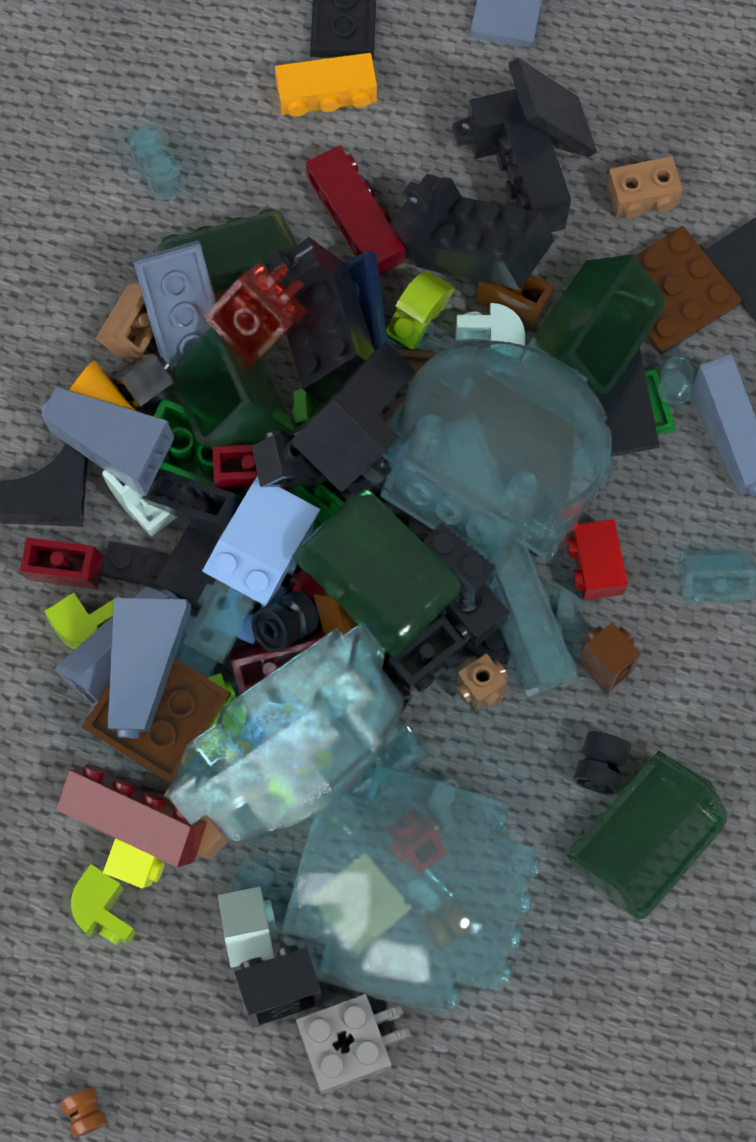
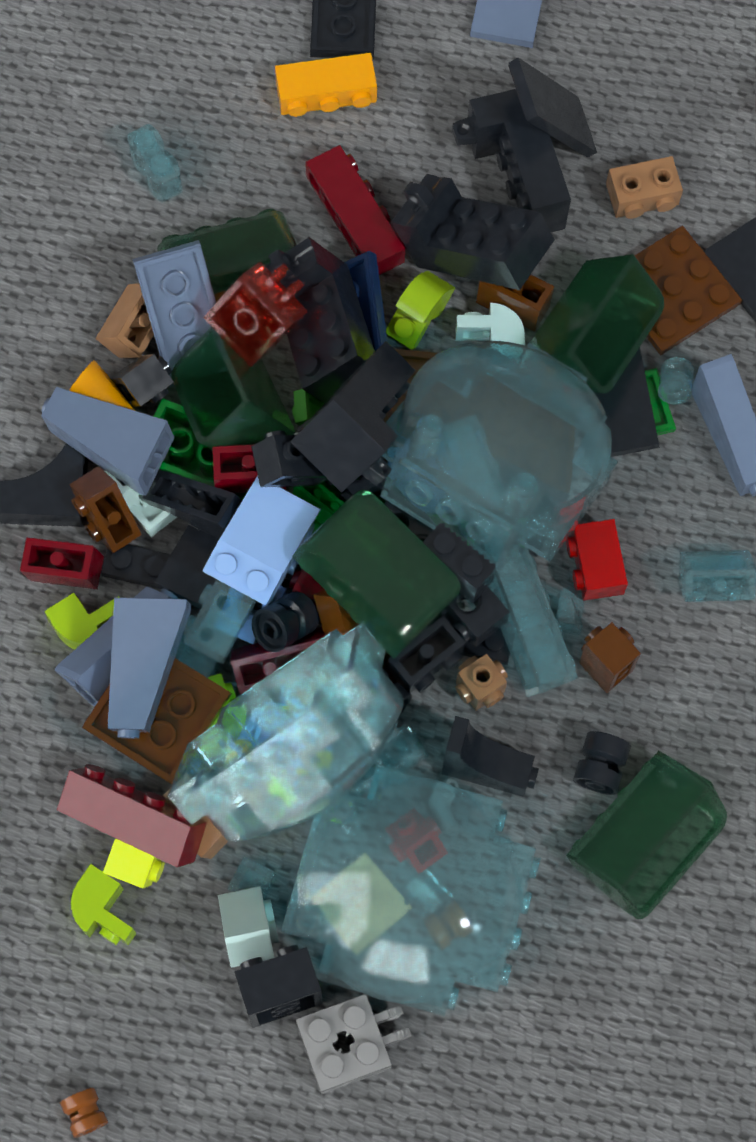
(105, 509): none -> reddish brown brick
(486, 762): none -> black arch

